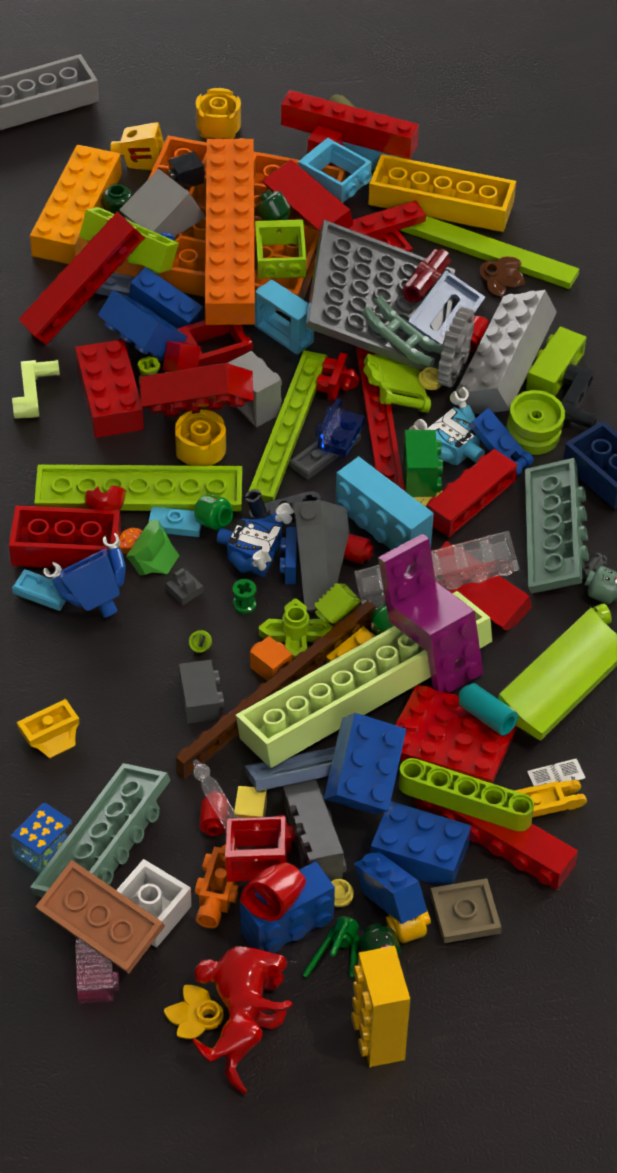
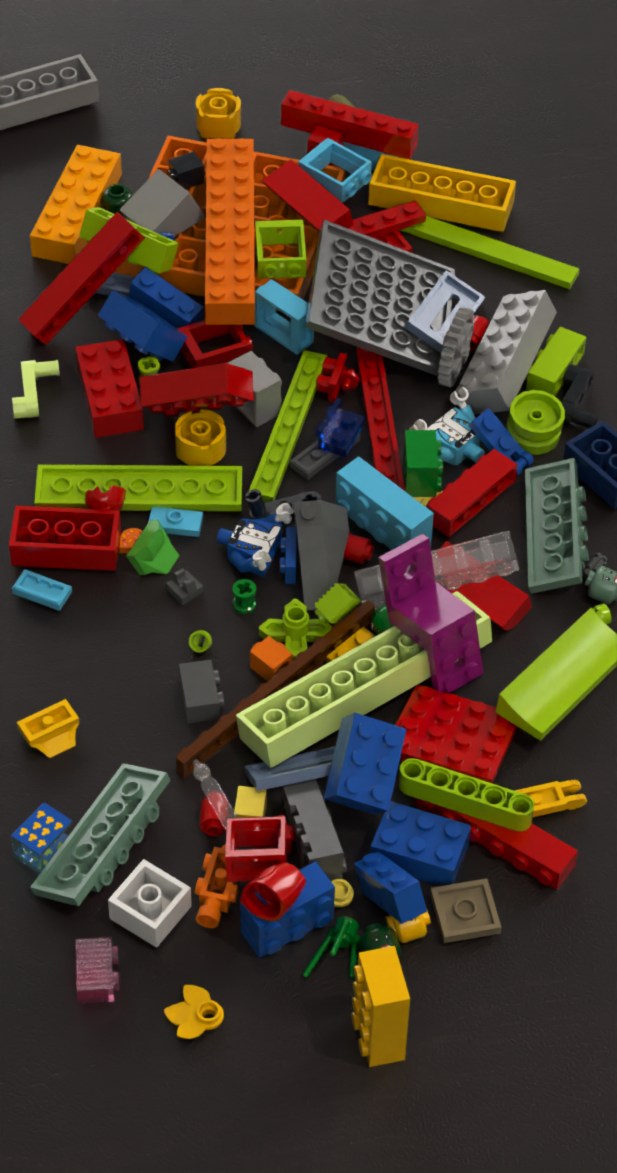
(93, 579): blue torso -> none
(100, 916): nougat plate -> none
(140, 145): yellow torso -> none
(181, 356): red brick -> none
(213, 511): green head -> none
(240, 981): red animal -> none
(273, 206): dark green head -> none
(396, 378): lime piece -> none
(397, 322): sand green piece -> none
(426, 275): dark red piece -> none
(429, 378): light yellow plate -> none
(488, 709): teal brick -> none
(505, 275): reddish brown plate -> none
(558, 772): white sticker -> none

